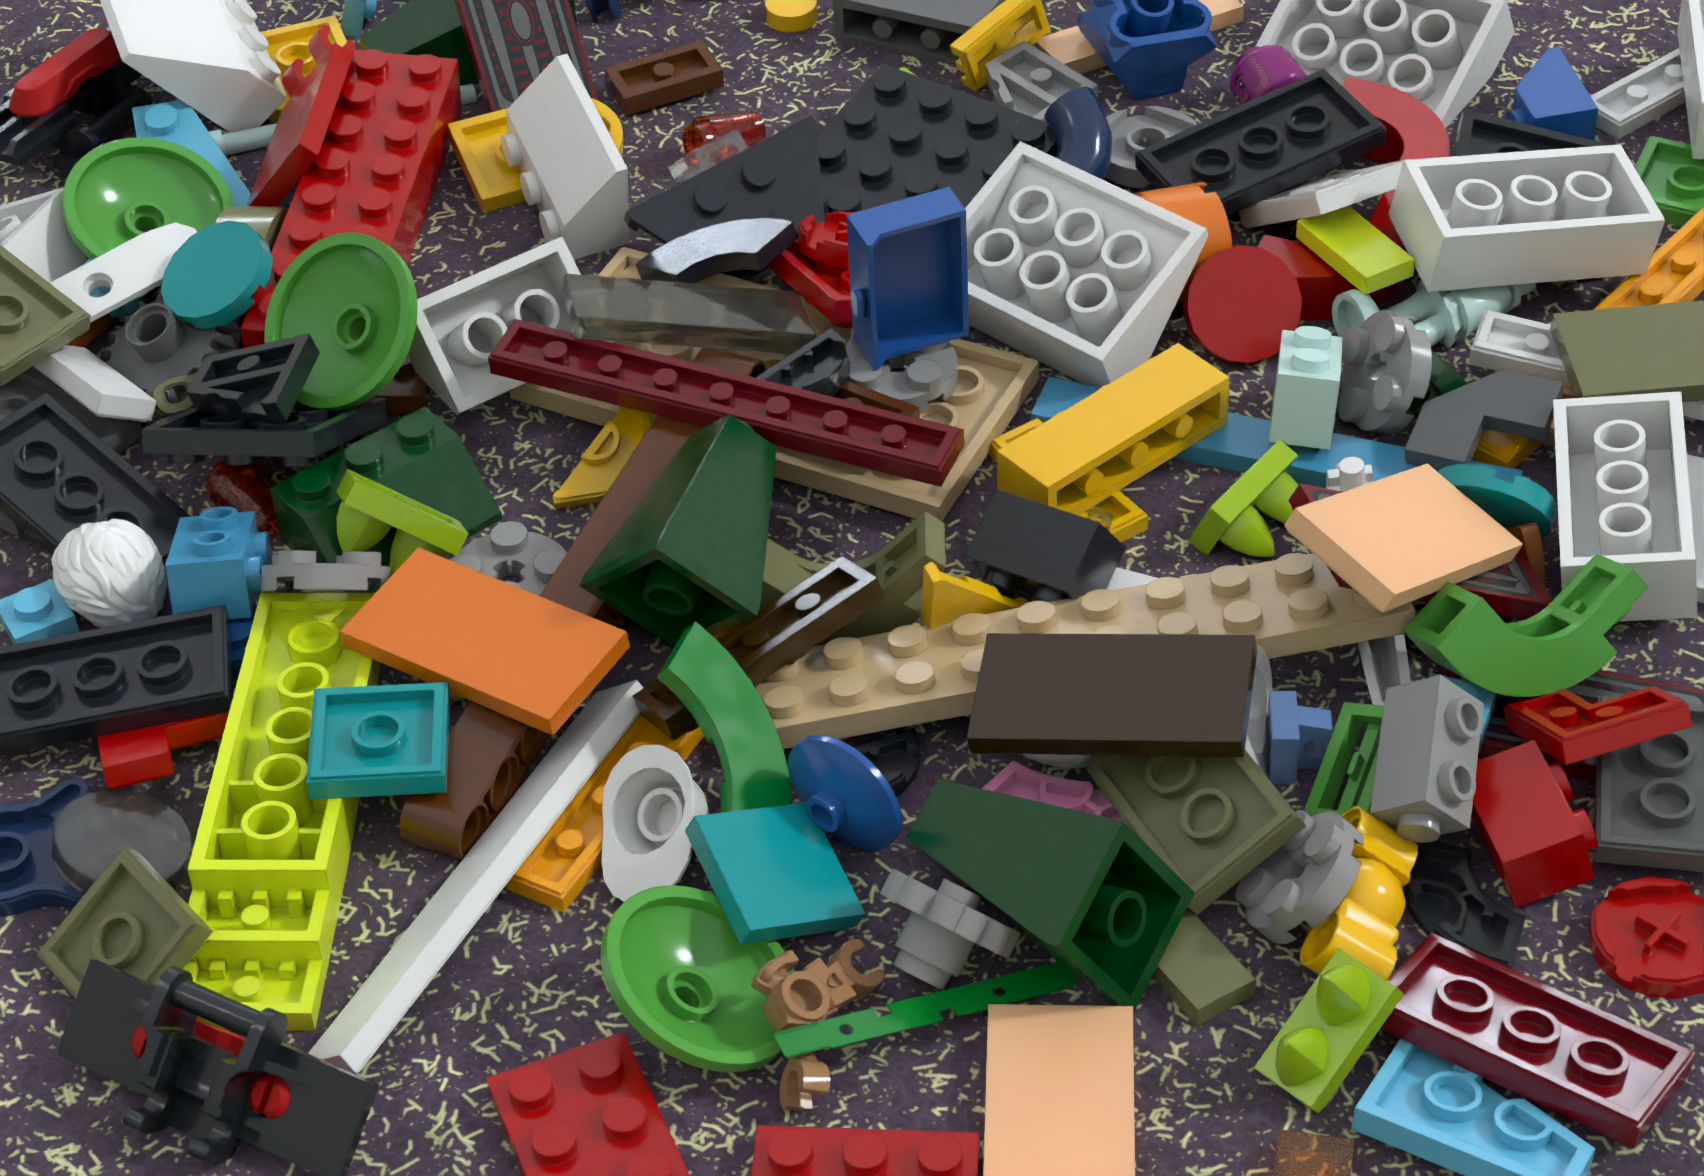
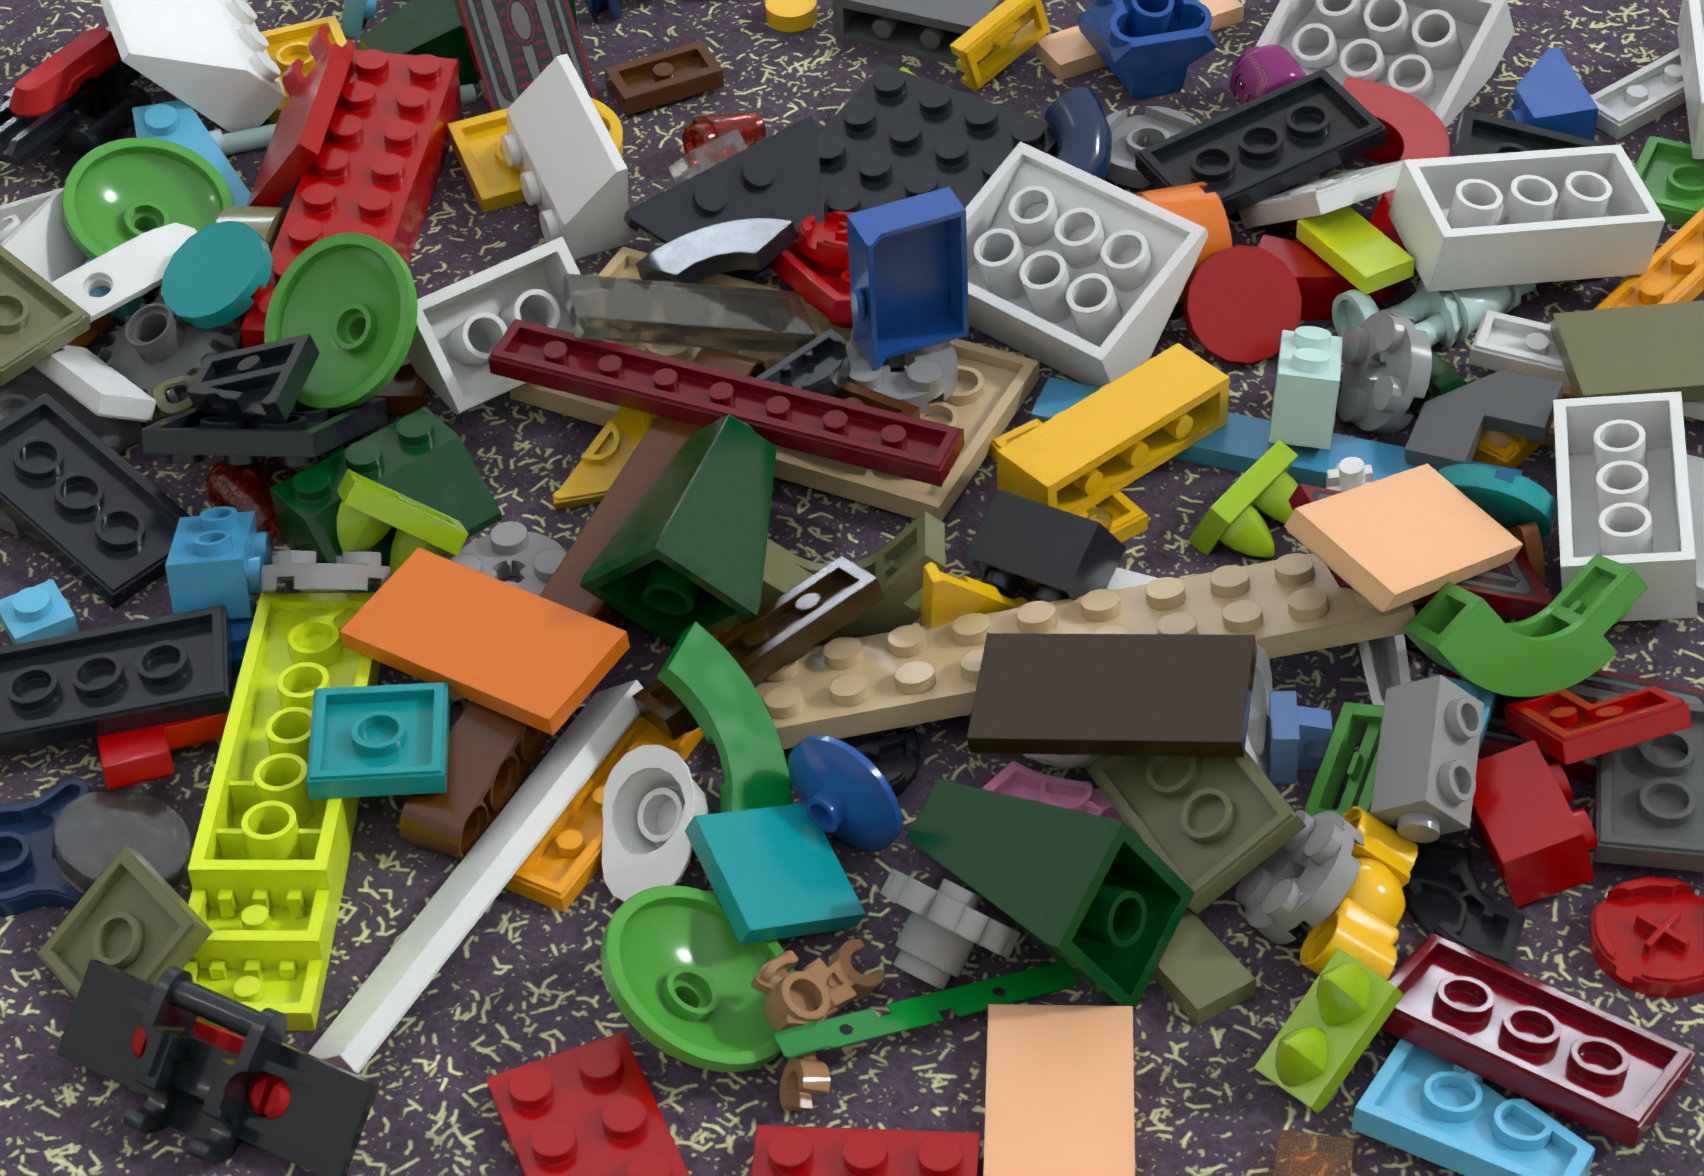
(110, 573): white hair -> none
(1031, 80): light grey wing -> none

